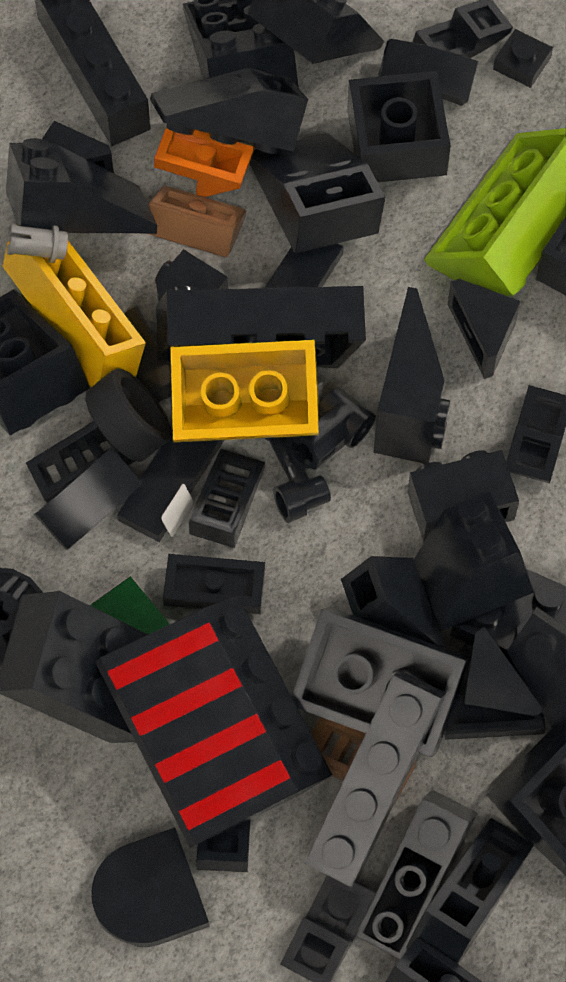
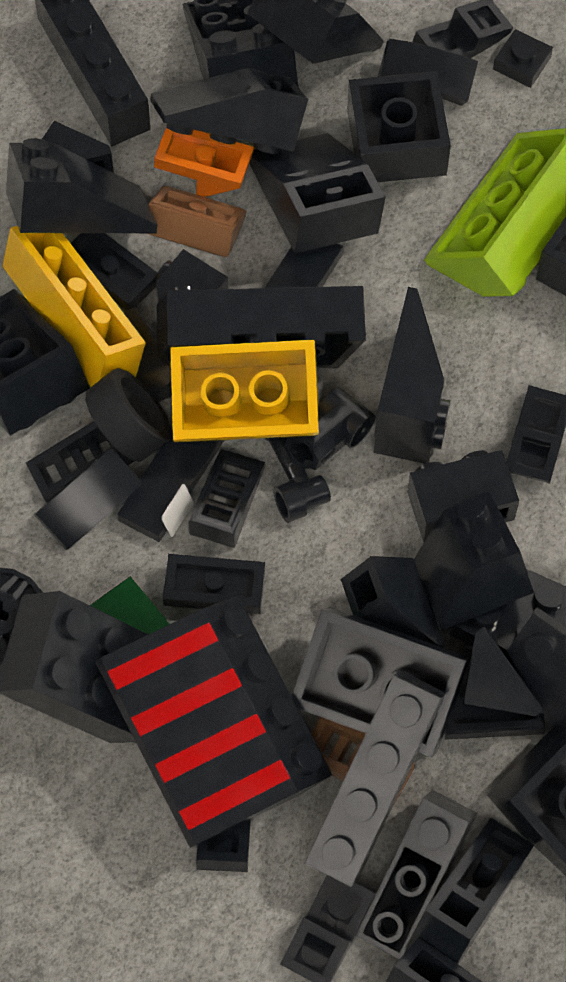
(37, 242): light grey pin -> none
(116, 268): none -> black plate
(148, 892): black tile -> none
(484, 321): black slope -> none

